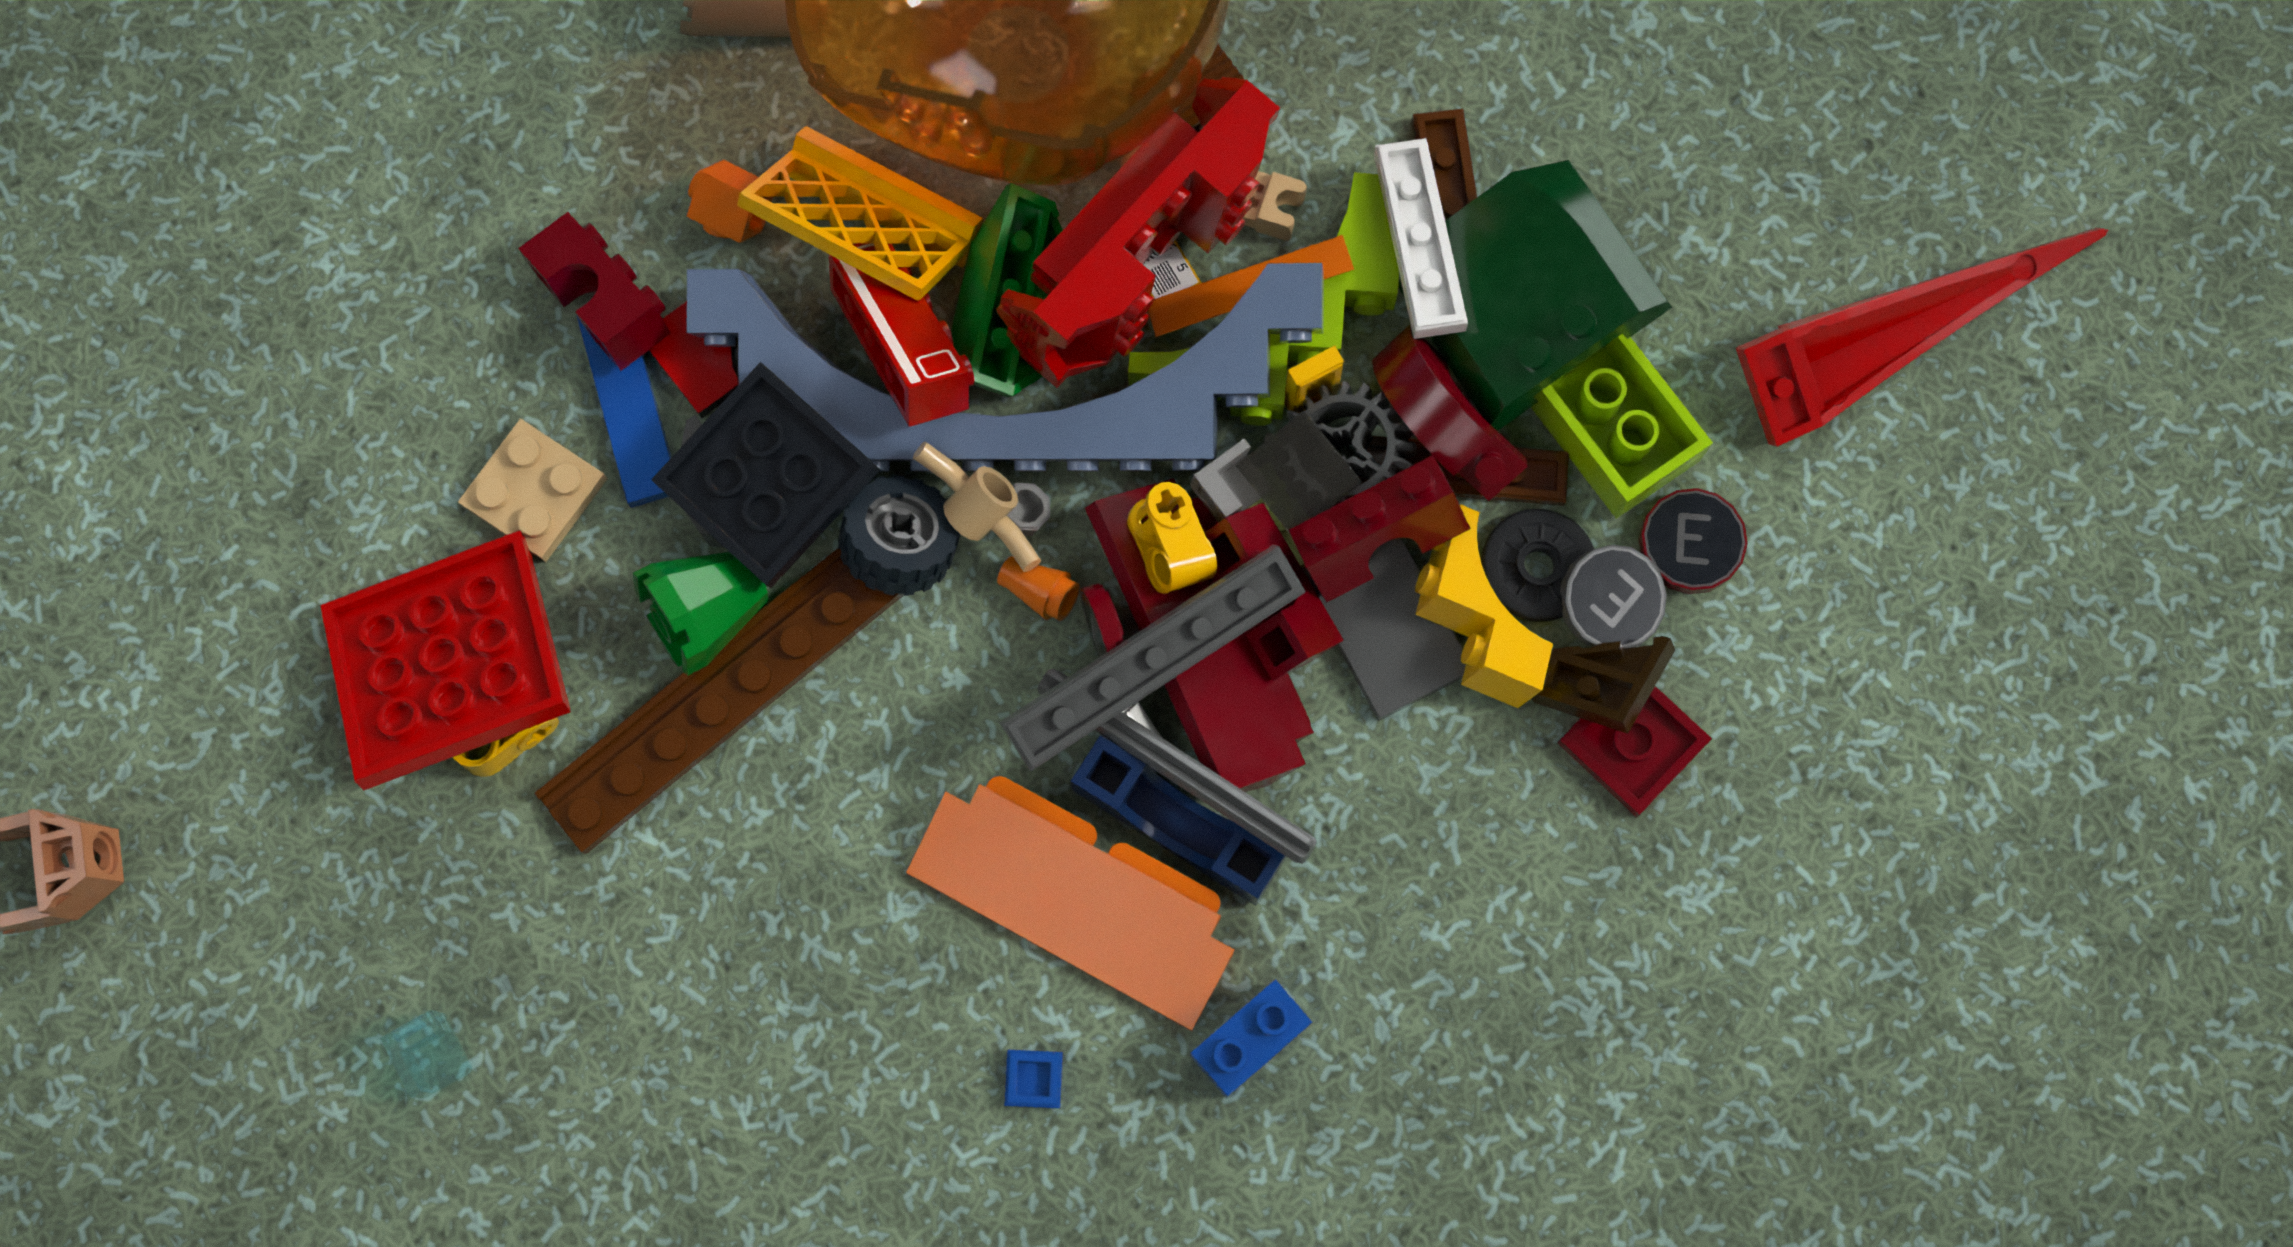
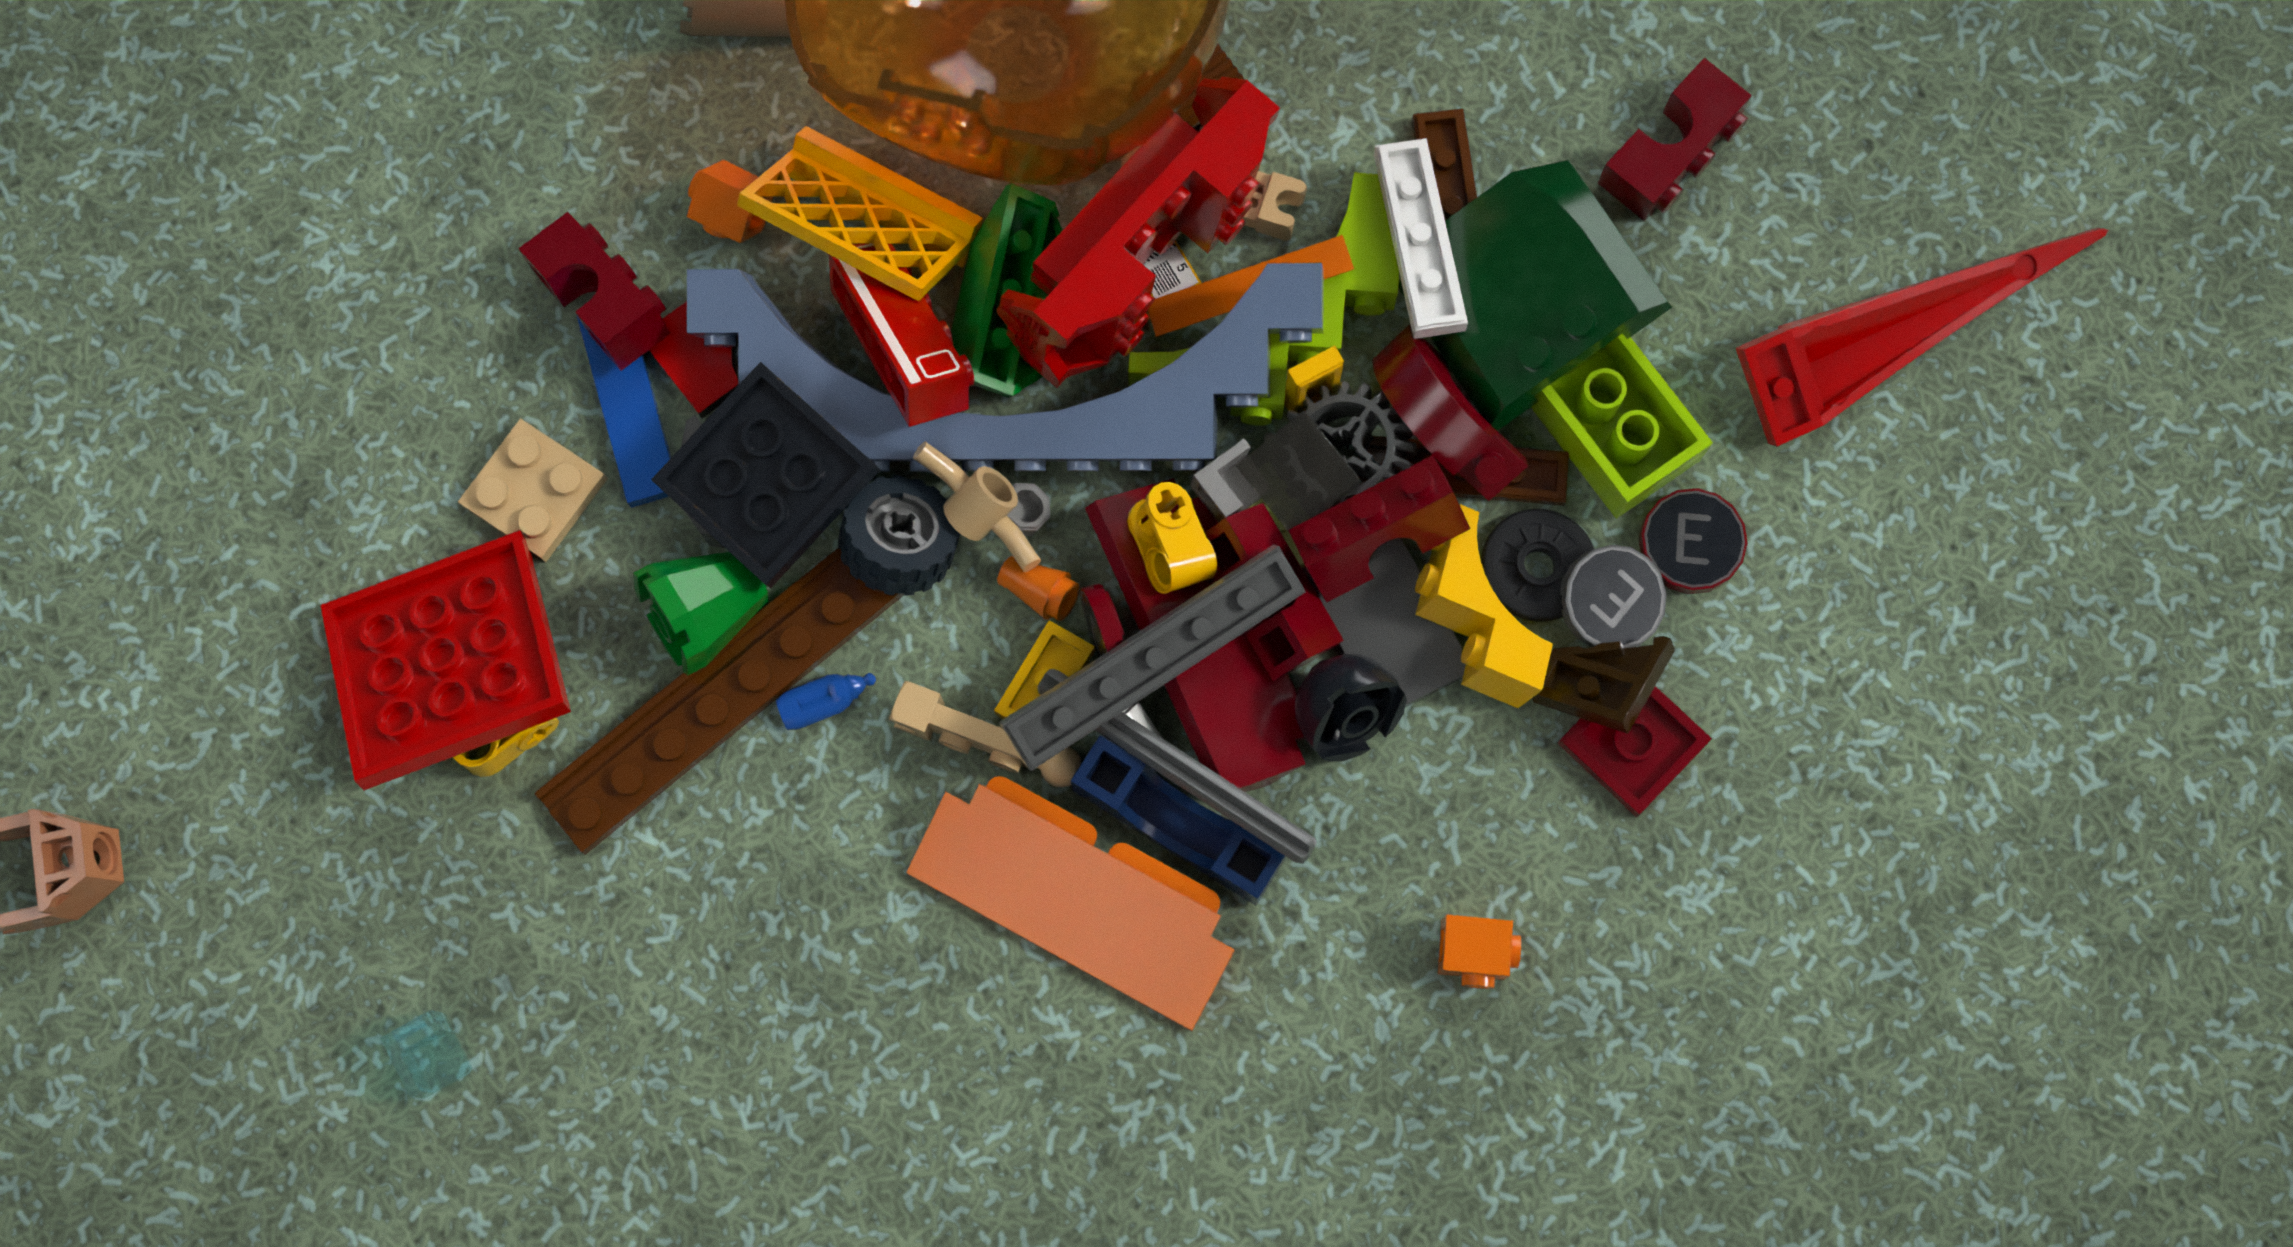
(820, 699): none -> blue piece
(923, 712): none -> tan plate
(1033, 1079): blue tile -> none
(1053, 649): none -> yellow plate
(1250, 1038): blue brick -> none
(1346, 705): none -> black cylinder
(1478, 950): none -> orange brick
(1648, 173): none -> dark red arch

